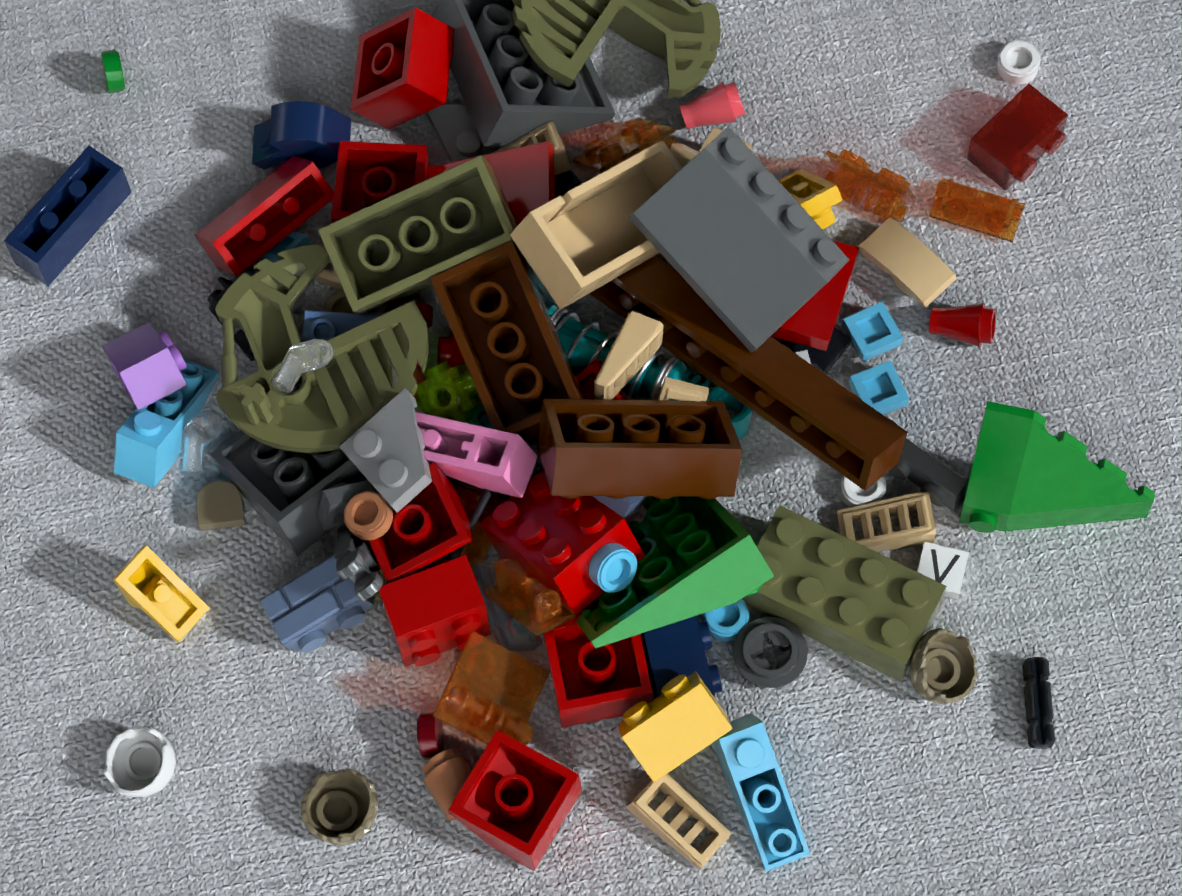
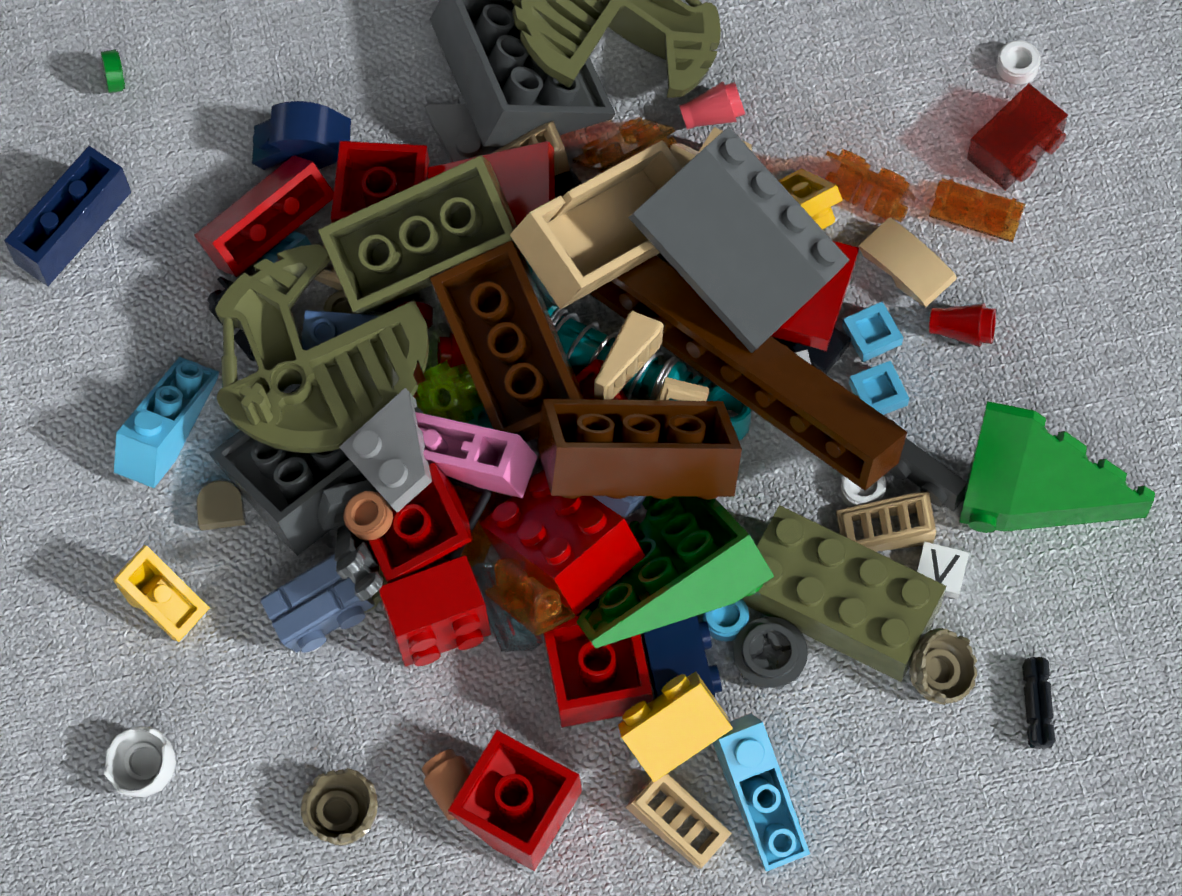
(146, 364): medium lavender brick -> none
(195, 437): clear arm -> none
(301, 359): clear arm -> none
(402, 68): red brick -> none
(429, 735): dark red tile -> none
(491, 692): clear orange hinge -> none
(612, 567): medium azure tile -> none

